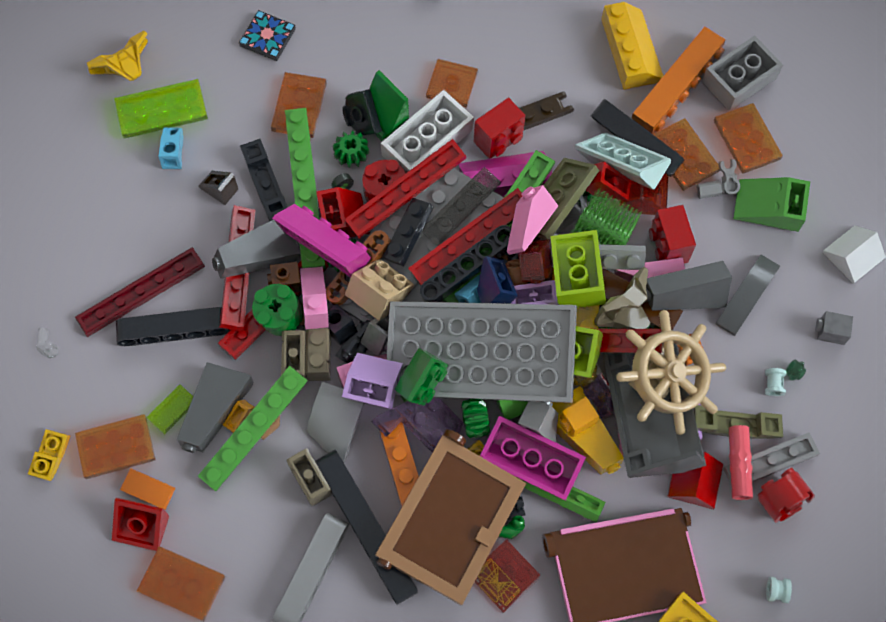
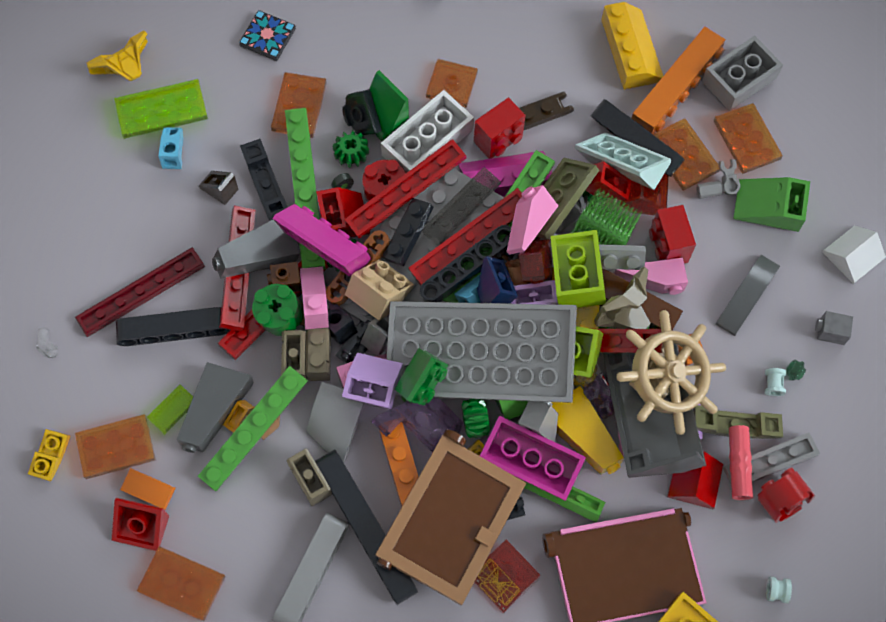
(513, 528): green arm -> none
(578, 417): light orange brick -> none
(690, 288): dark grey slope -> none

